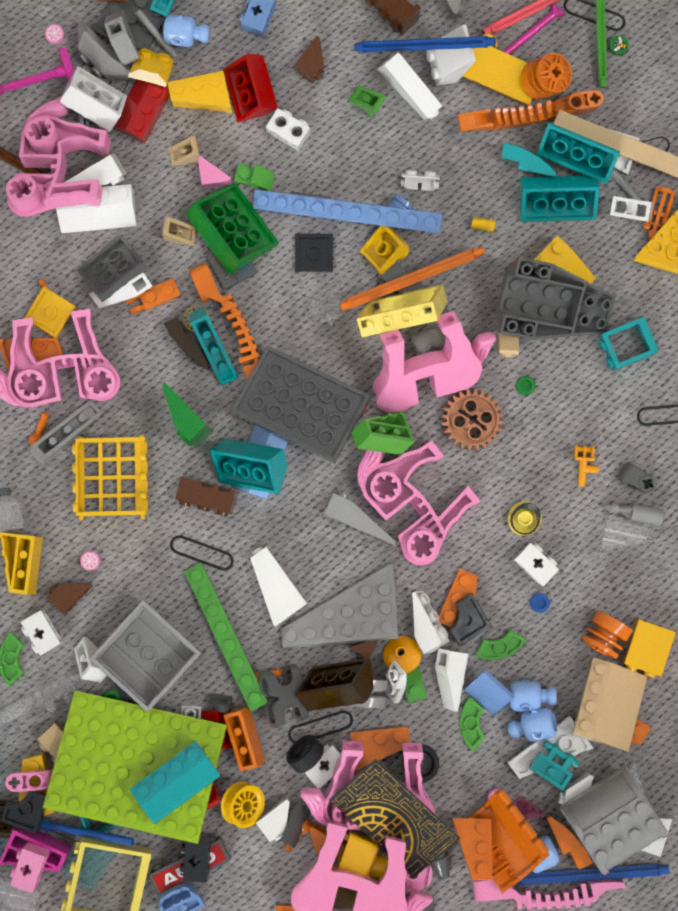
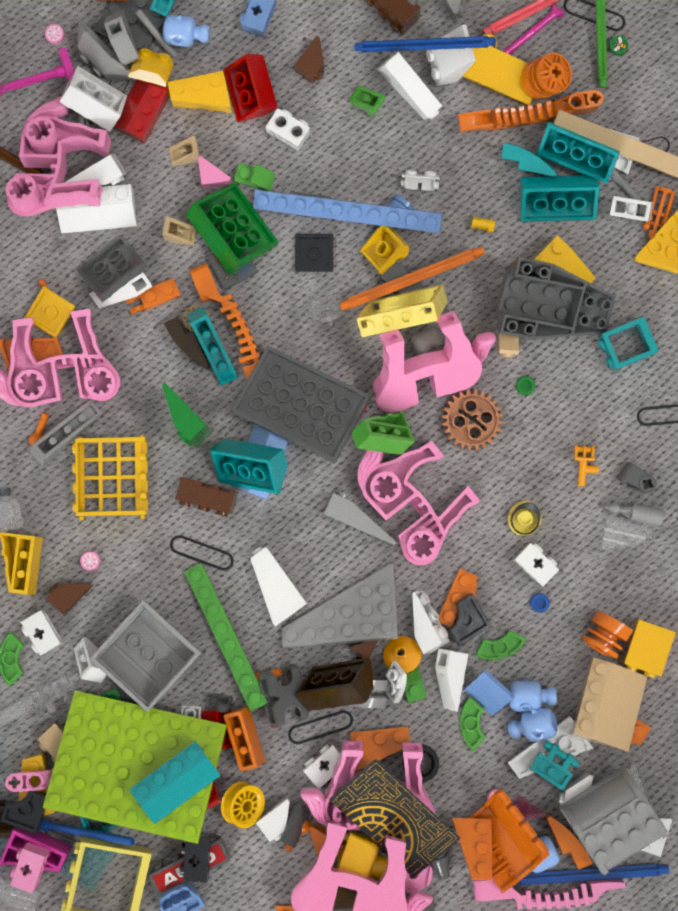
(305, 753): black tyre -> none

